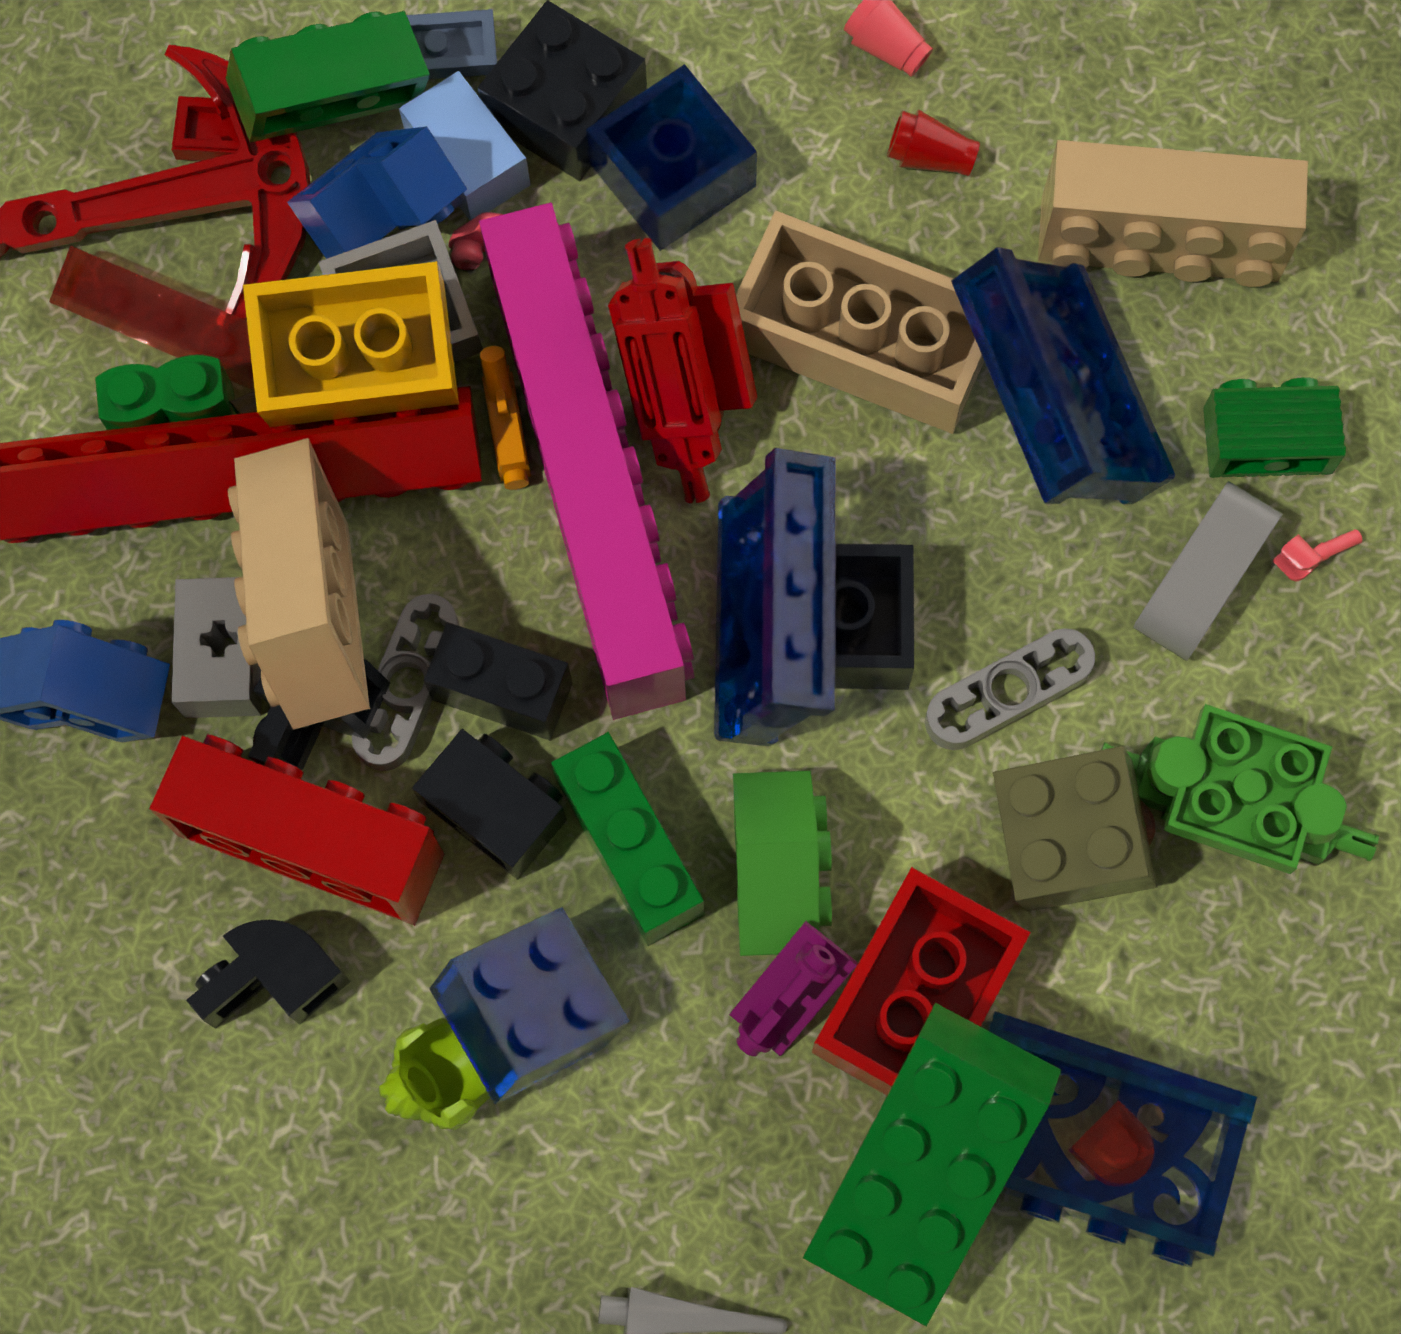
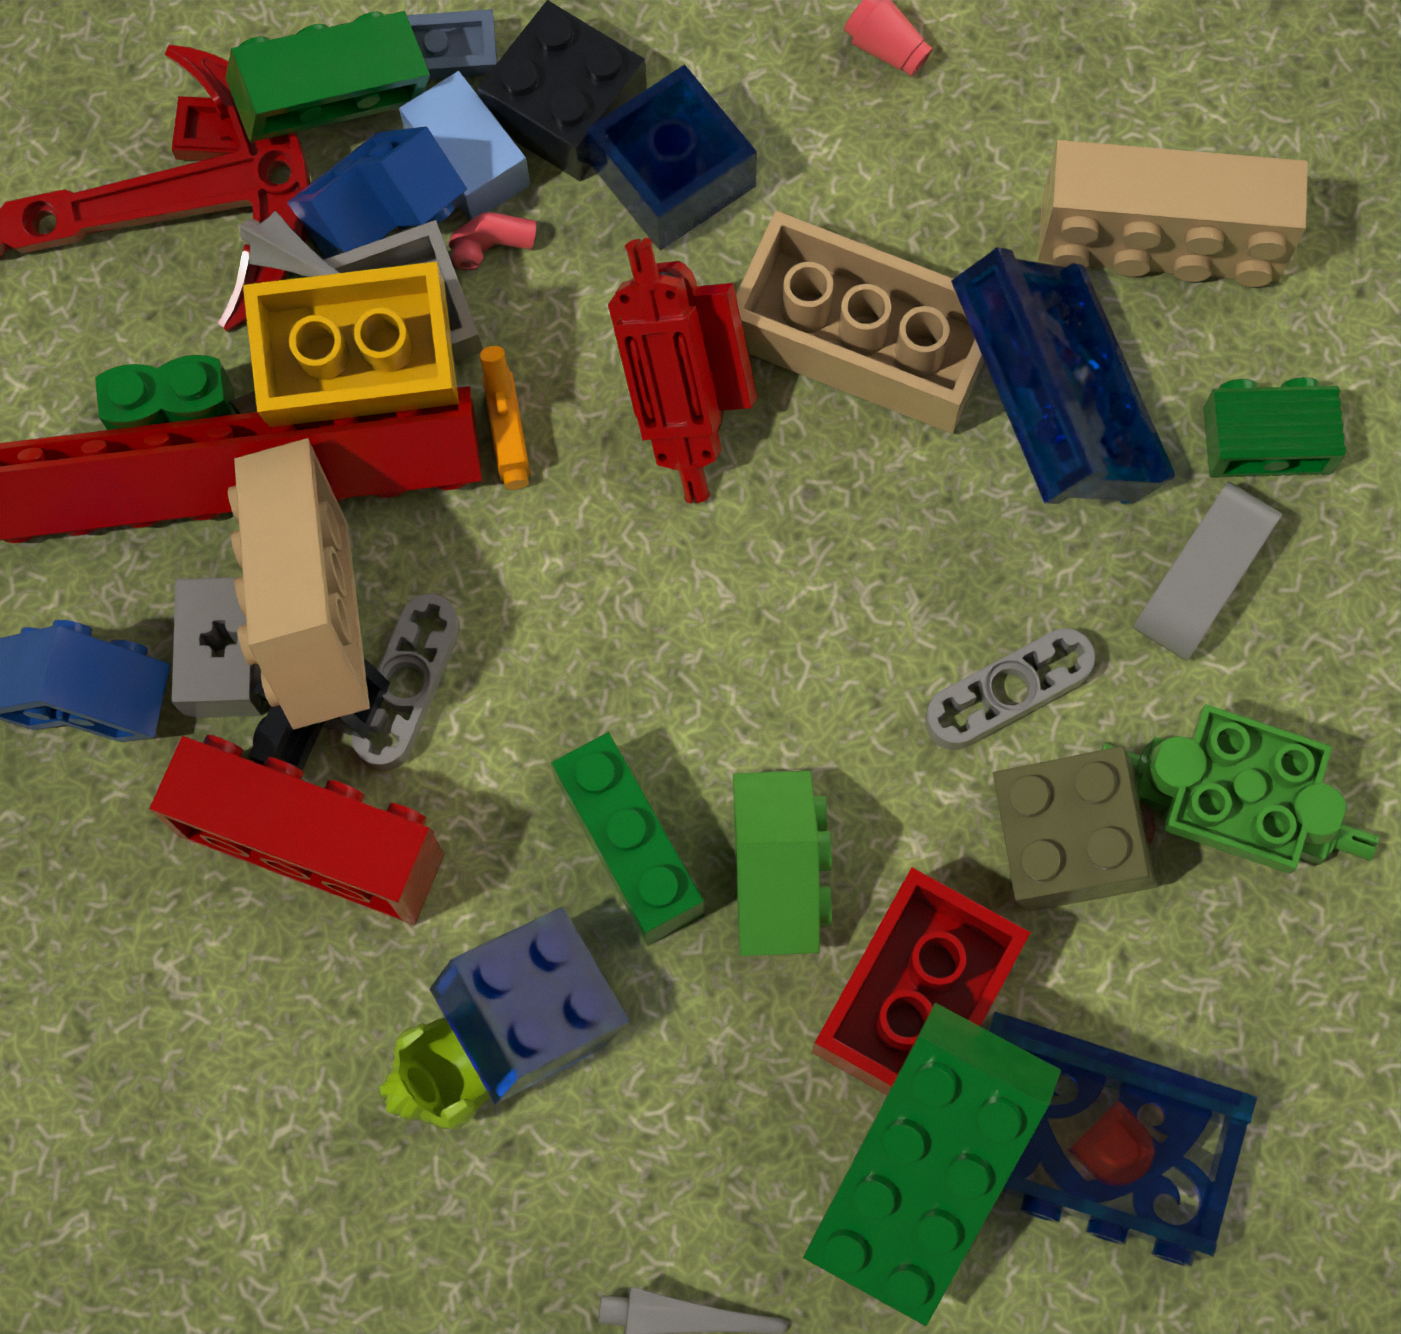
(153, 313): clear red tile -> none
(273, 958): black brick -> none
(279, 247): none -> light grey piece
(491, 801): black brick -> none
(498, 681): black brick -> none
(588, 461): dark pink brick -> none
(776, 600): clear blue fence -> none
(790, 992): magenta hinge -> none
(874, 616): black brick -> none
(931, 145): red cone -> none
(1300, 559): coral hand -> none

